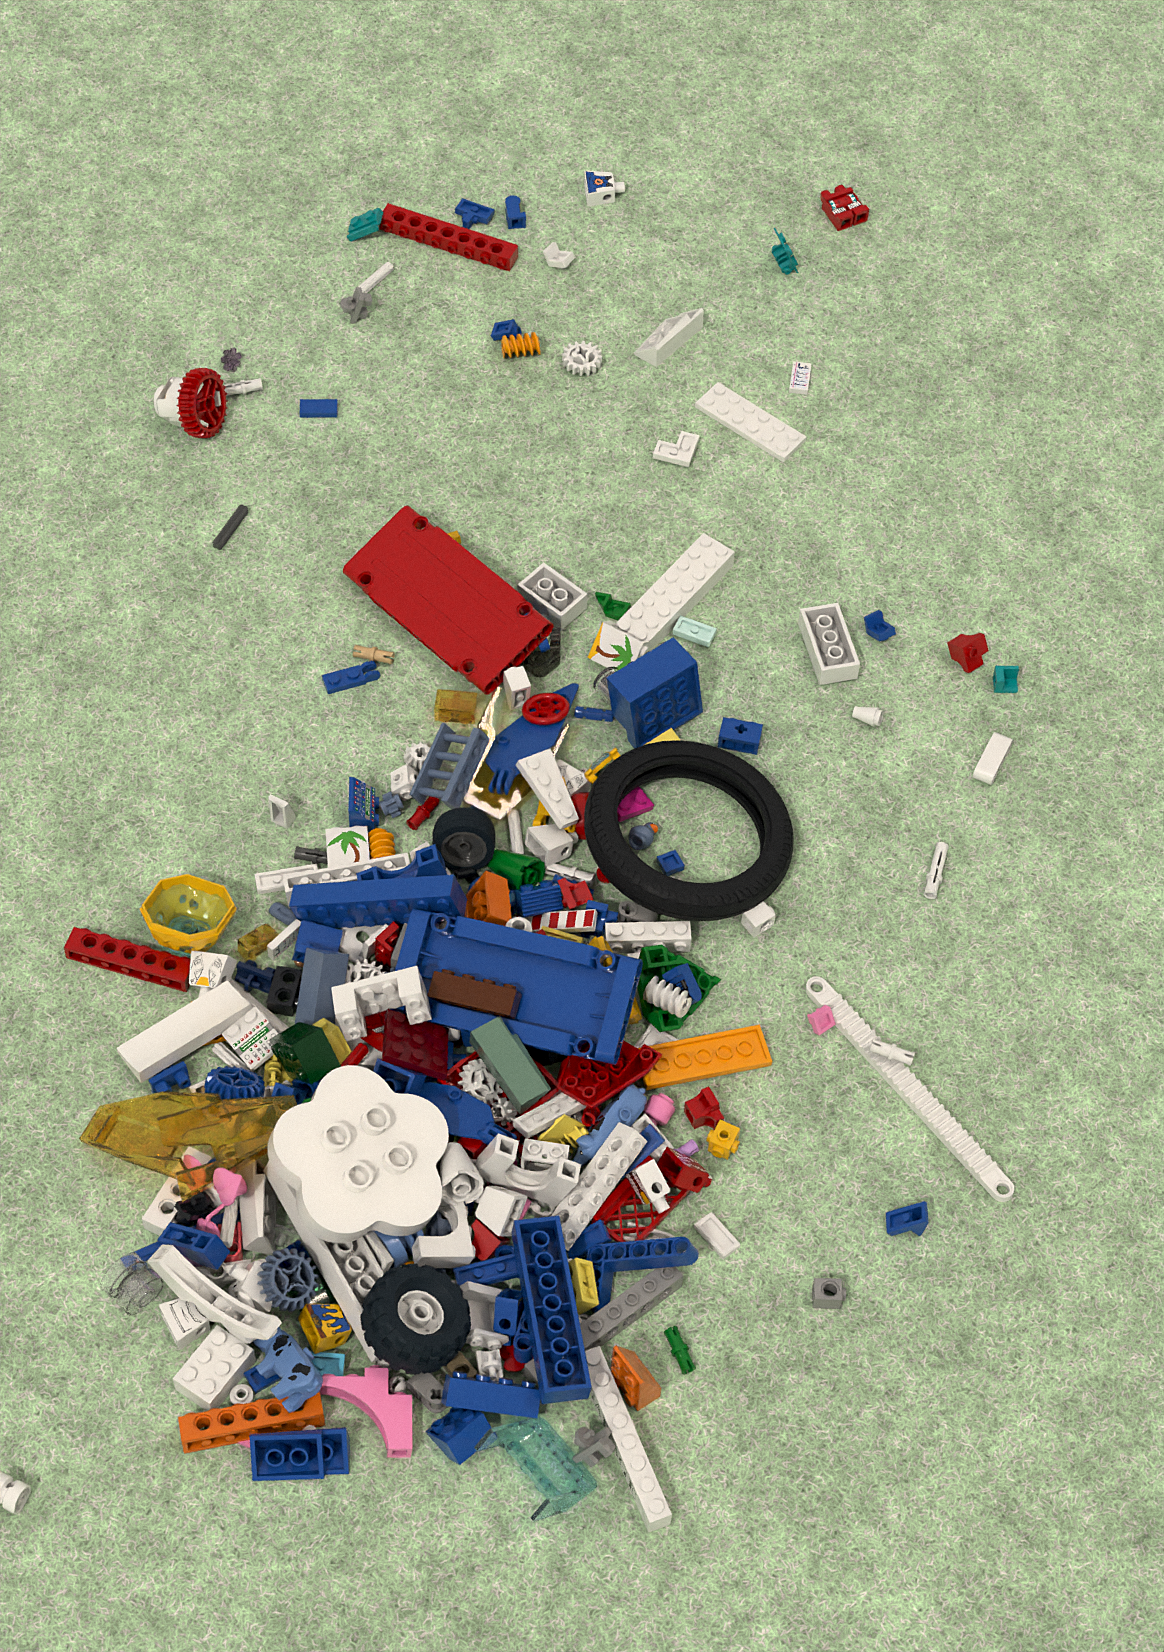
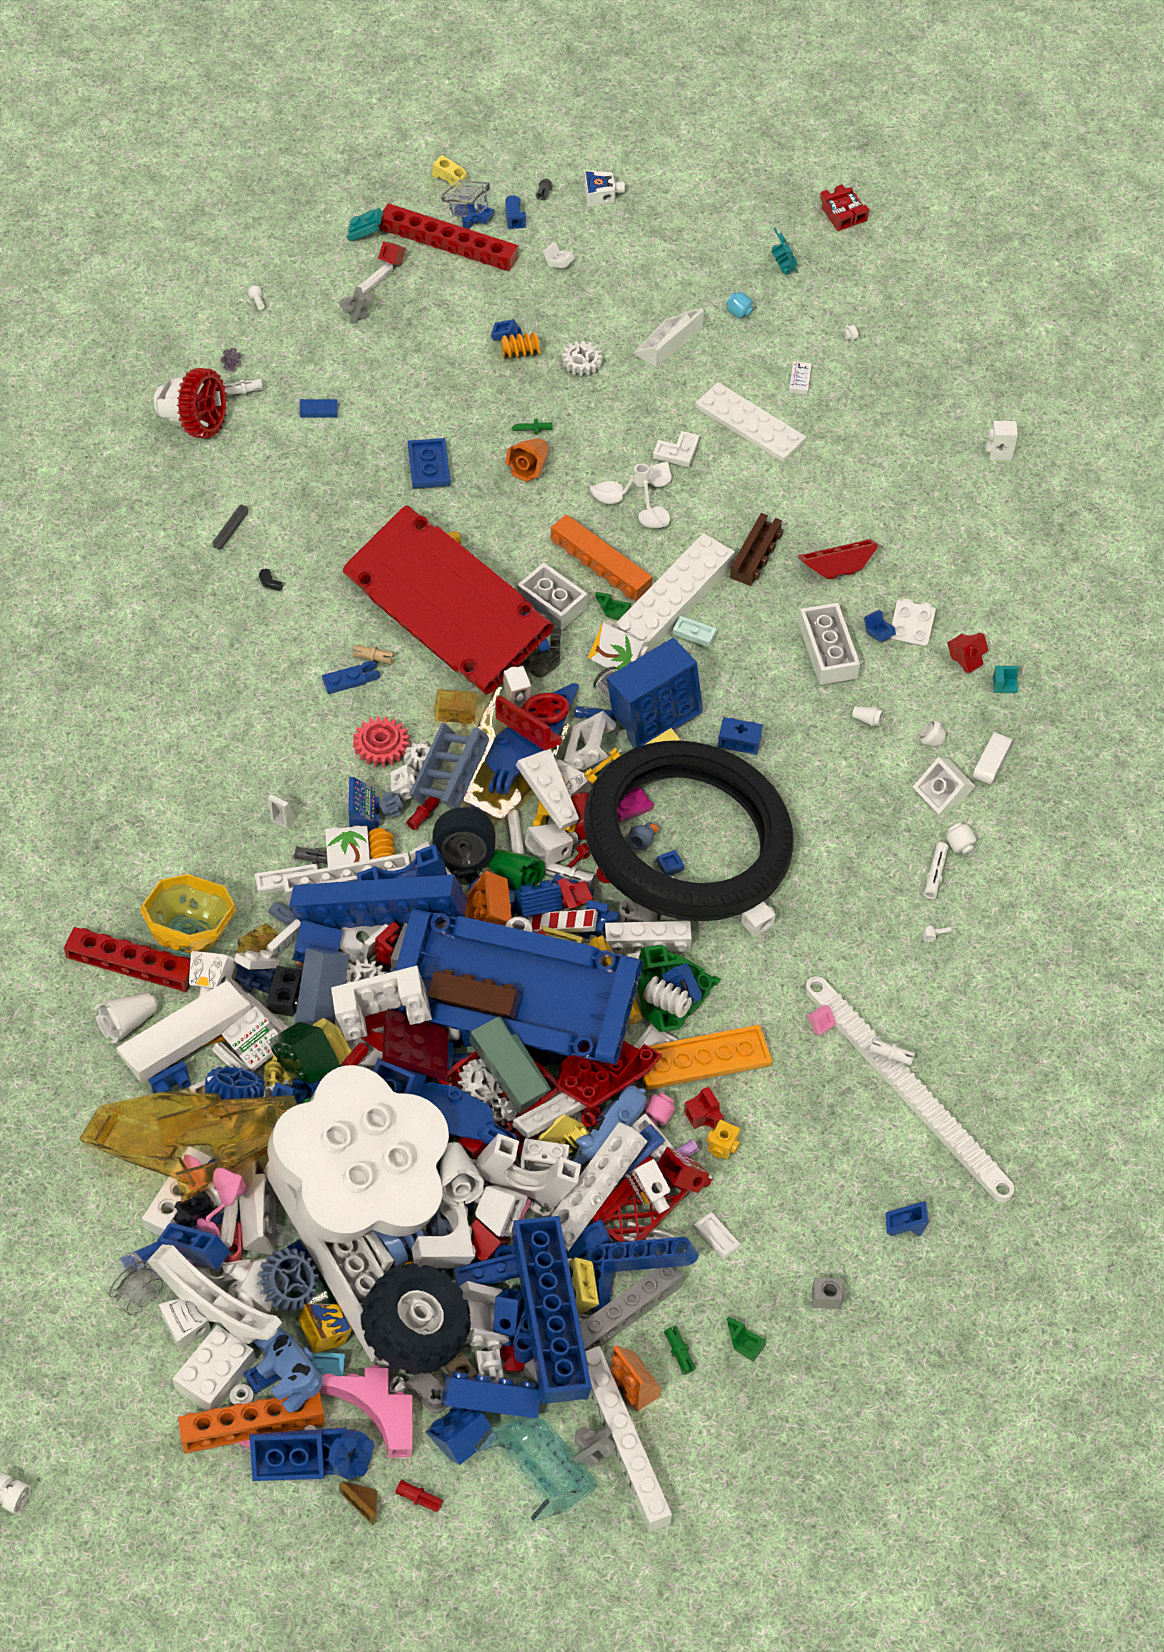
(124, 1014): none -> white cone
(255, 293): none -> white bar
(256, 960): none -> white plate
(268, 582): none -> black arm
(354, 1442): none -> blue plate
(362, 1498): none -> pearl gold slope
(368, 742): none -> coral gear
(392, 253): none -> red brick
(418, 1496): none -> red axle
(428, 463): none -> blue plate
(448, 170): none -> light yellow leg
(465, 193): none -> clear panel
(526, 724): none -> red fence
(527, 458): none -> orange cone
(532, 426): none -> green piece
(544, 187): none -> dark grey pin
(584, 853): none -> red hand
(589, 732): none -> white panel
(601, 558): none -> orange brick
(656, 475): none -> white plant
(739, 304): none -> medium azure head
(744, 1341): none -> green slope
(756, 549): none -> reddish brown brick
(840, 559): none -> red wedge
(850, 333): none -> white plate
(913, 621): none -> white bracket
(930, 933): none -> white hand
(932, 734): none -> white cone
(943, 785): none -> white slope
(961, 838): none -> white head
(1002, 440): none -> white brick

